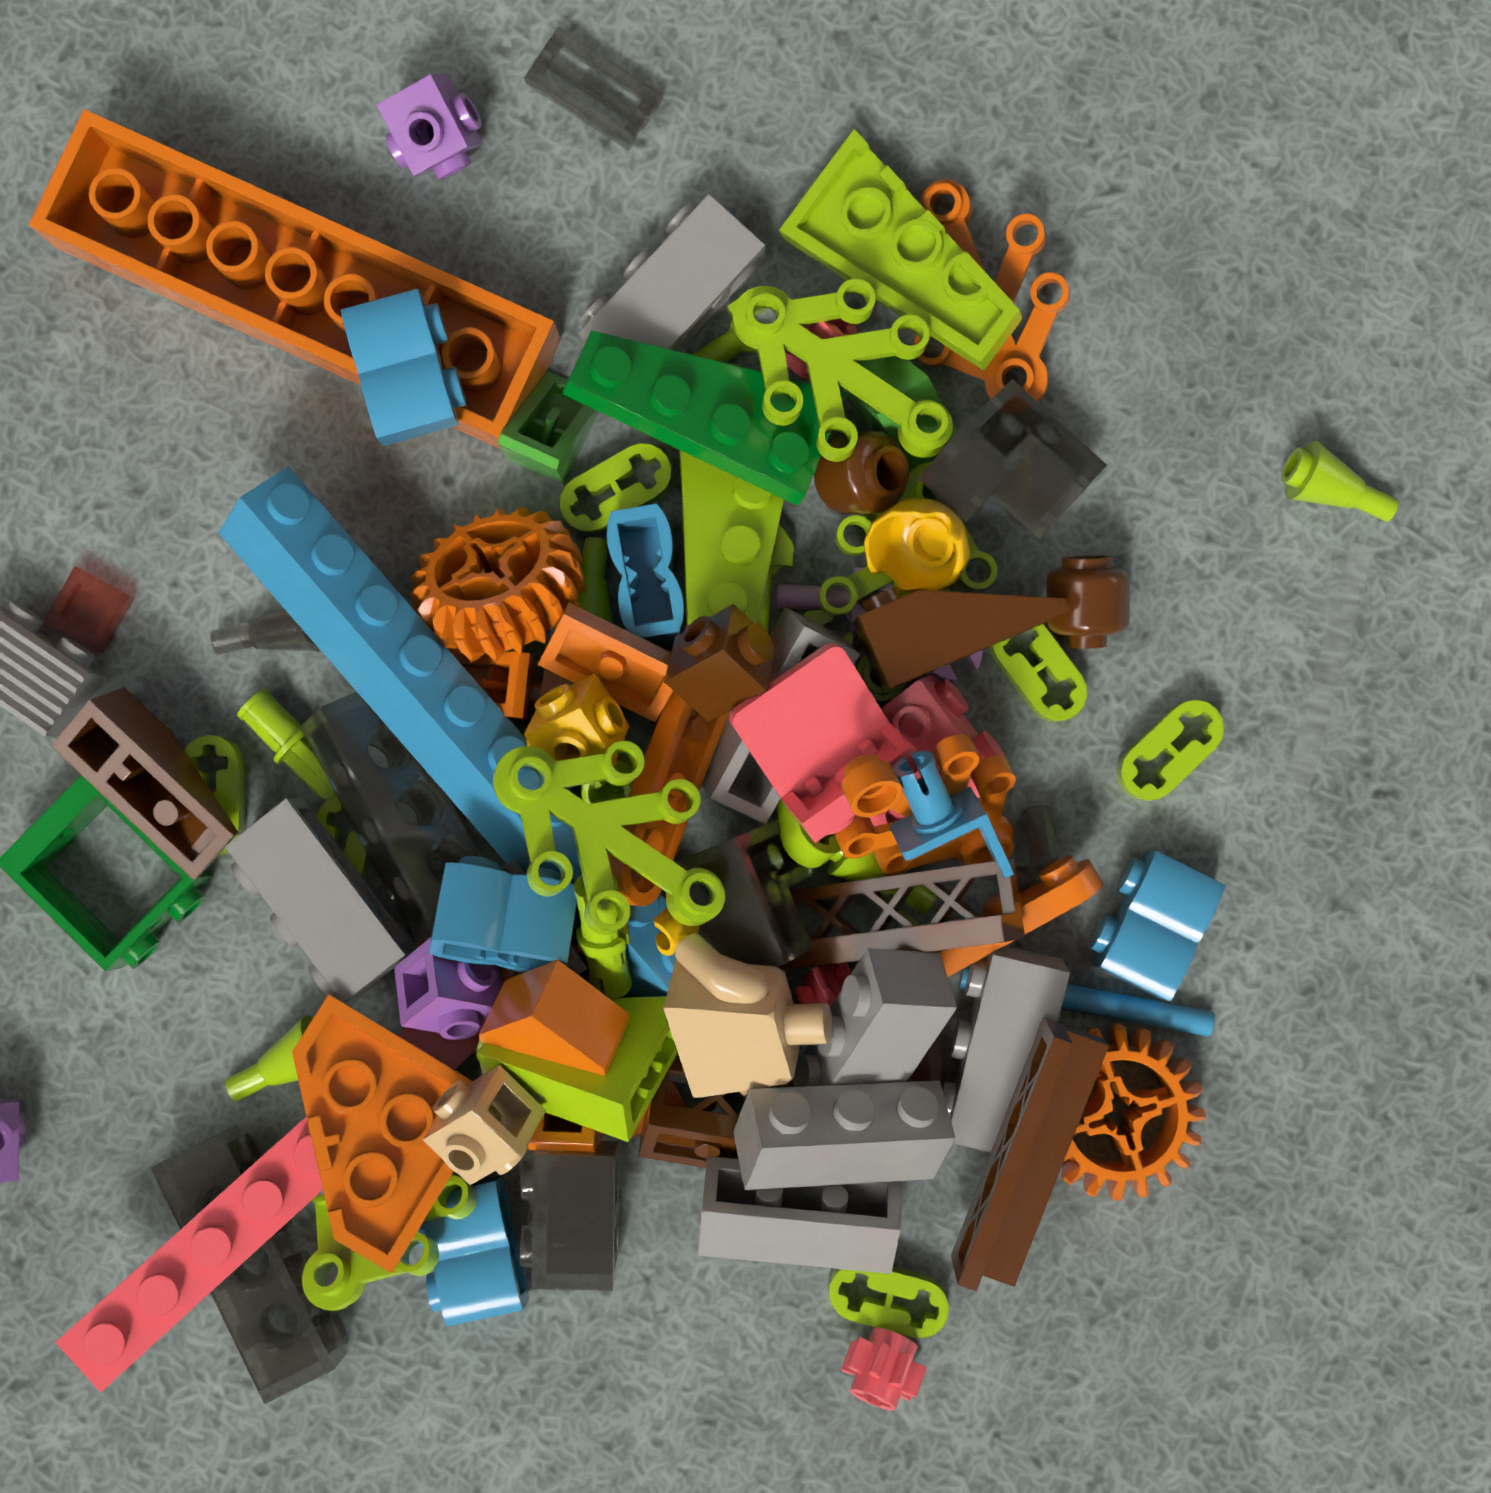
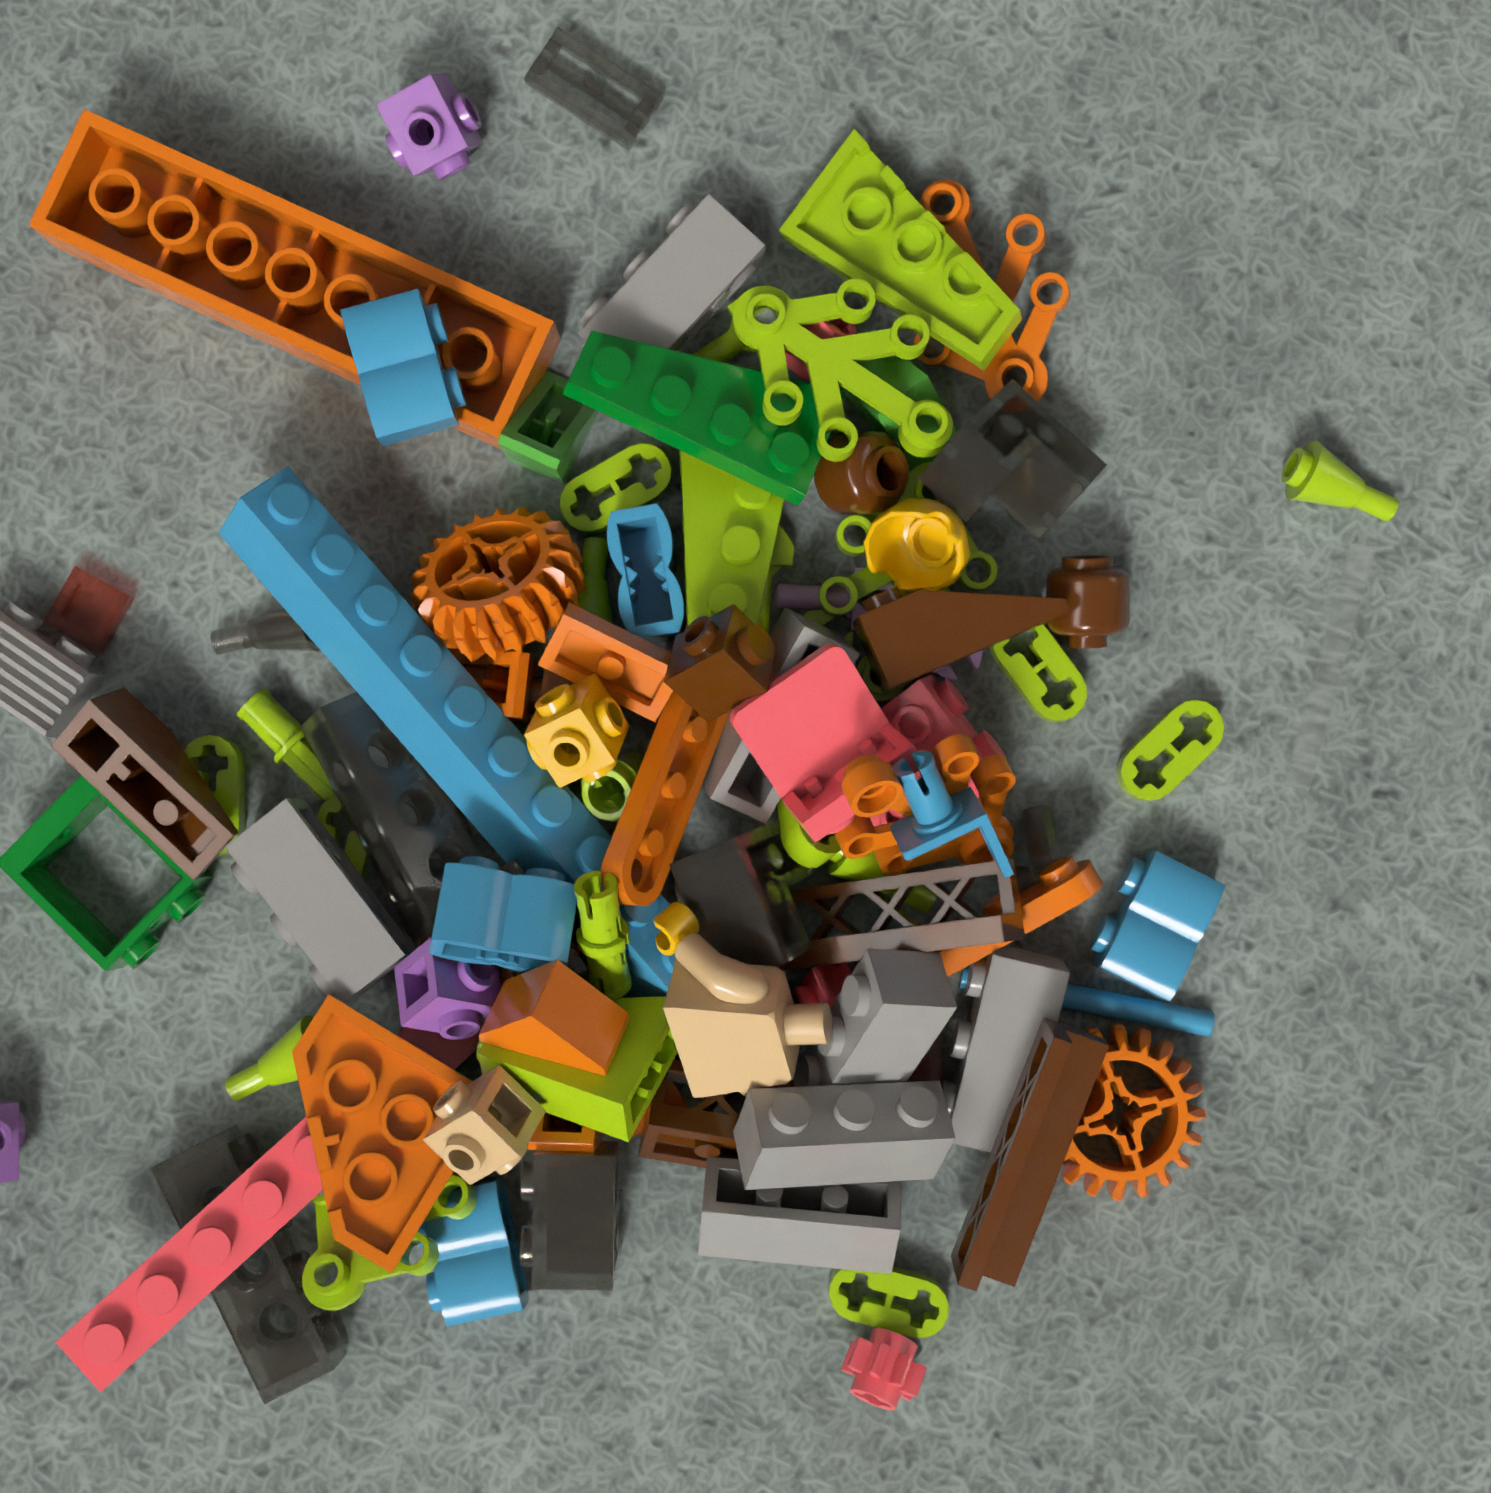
(600, 830): lime plant -> none

